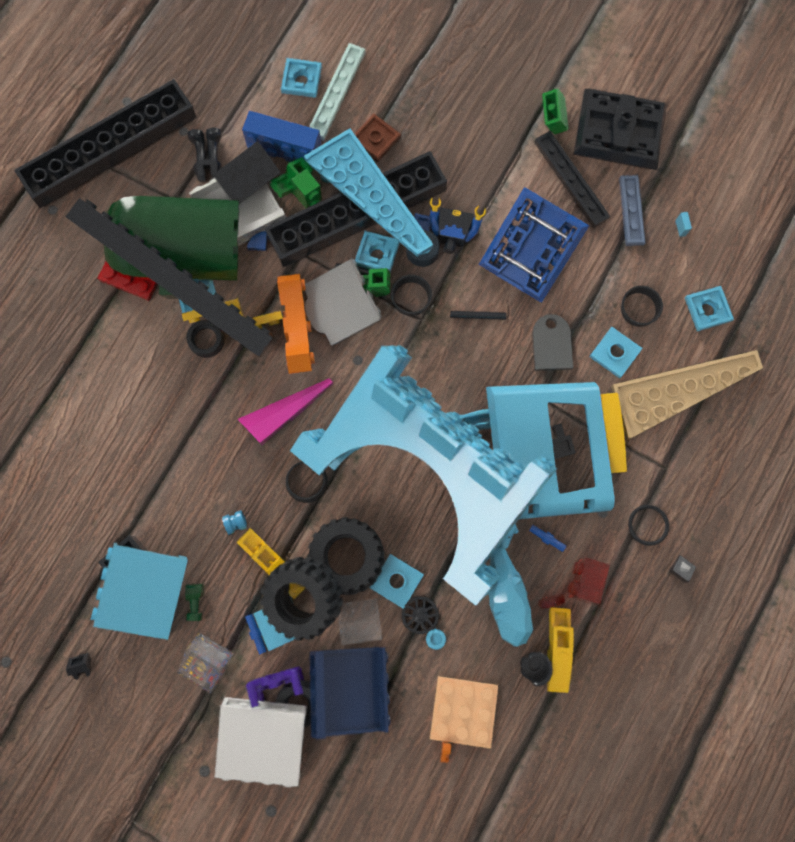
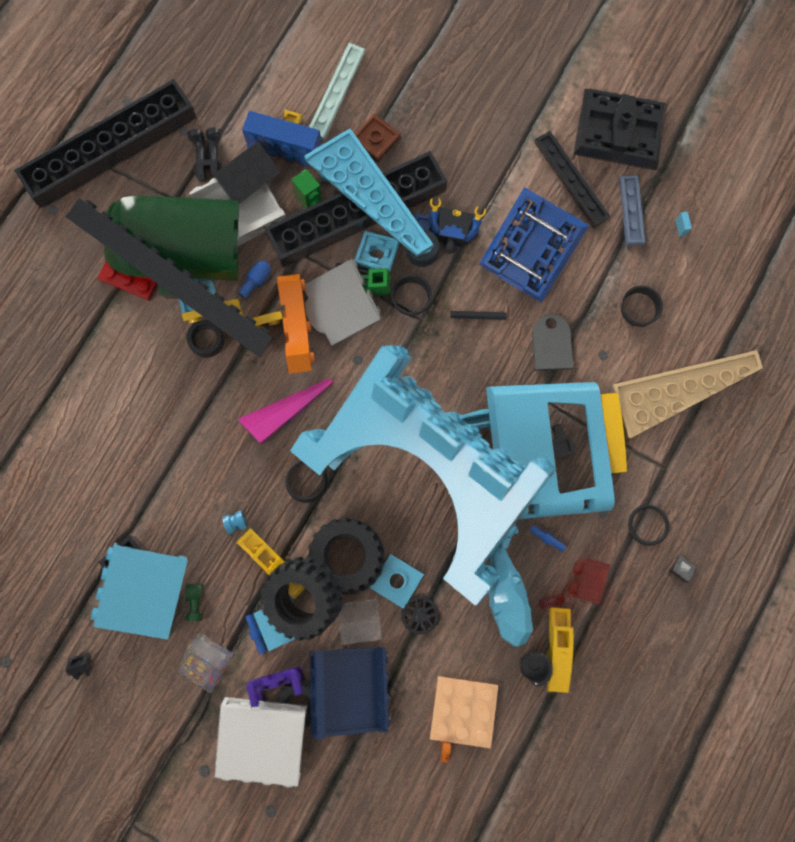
(255, 278): none -> blue arm
(258, 242): blue tile -> none
(283, 184): green brick -> none
(292, 117): none -> yellow tile
(296, 68): medium azure piece -> none
(435, 639): medium azure tile -> none
(555, 111): green brick -> none
(603, 355): medium azure piece -> none
(714, 297): medium azure piece -> none

